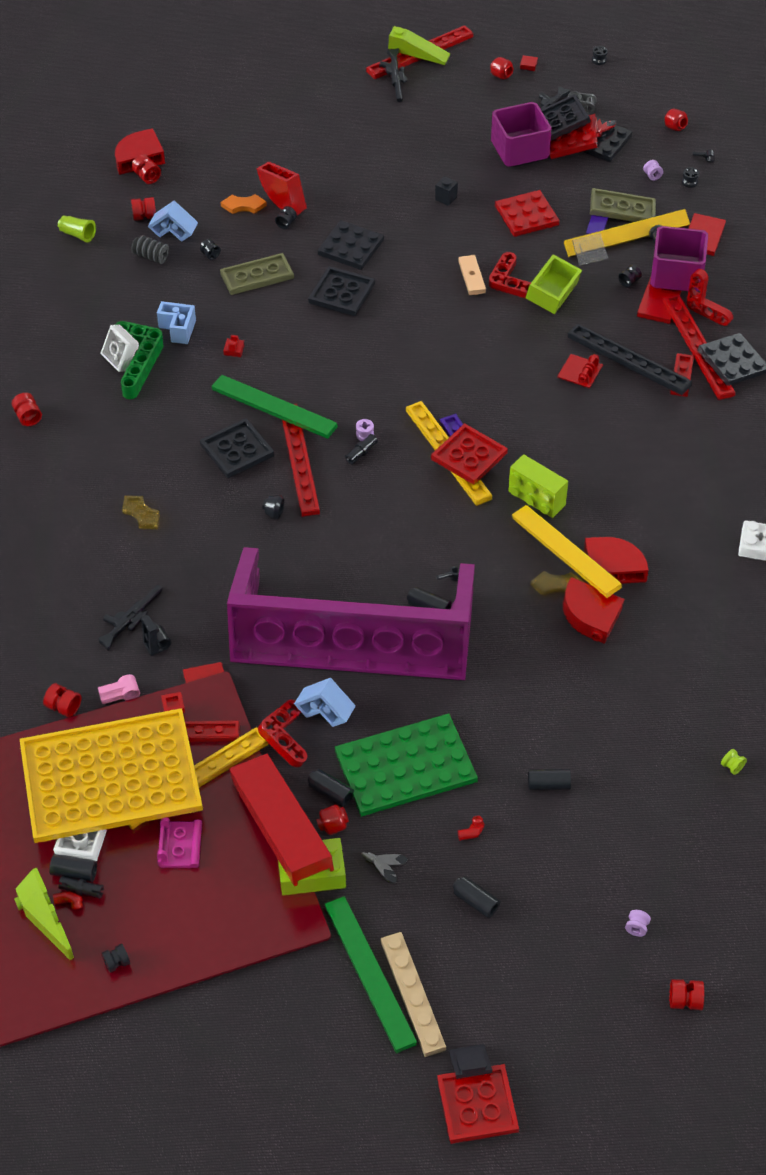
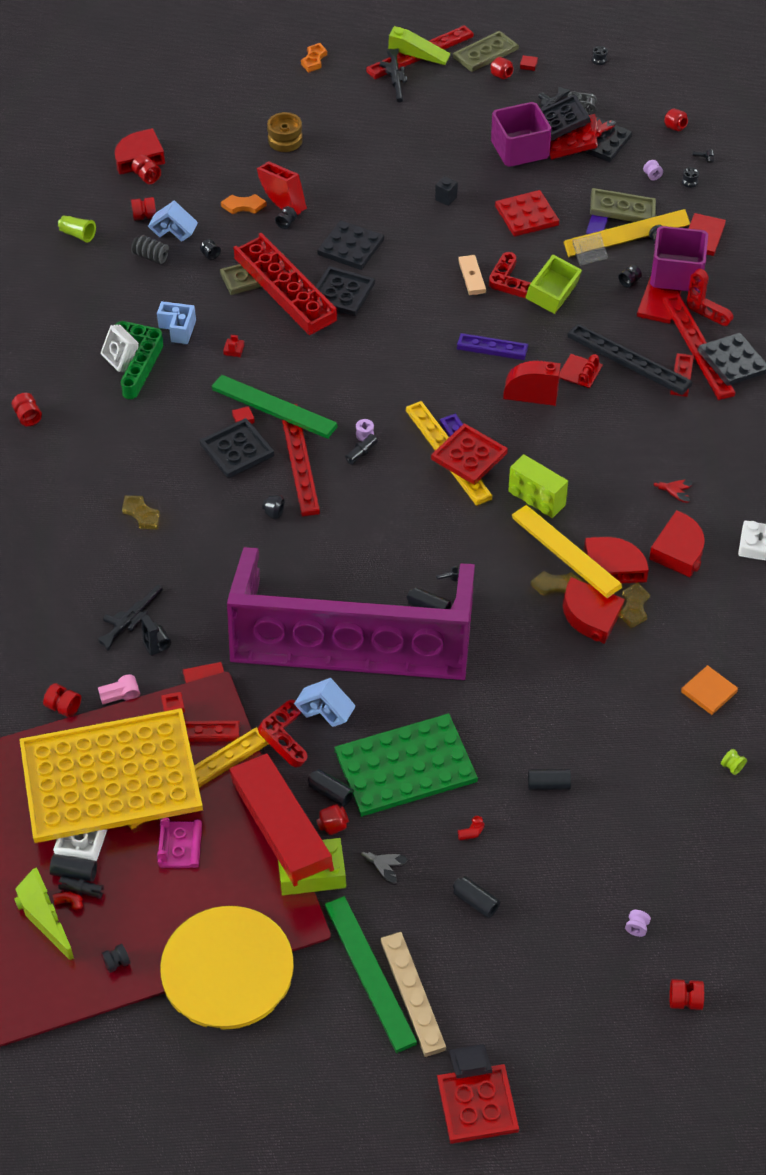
(227, 967): none -> yellow tile
(242, 413): none -> red tile
(284, 132): none -> pearl gold wheel
(286, 285): none -> red tile
(312, 60): none -> orange tile
(485, 51): none -> olive tile
(492, 346): none -> dark purple tile
(533, 382): none -> red brick
(635, 598): none -> clear yellow tile
(675, 489): none -> red piece
(679, 545): none -> red brick
(709, 690): none -> orange tile

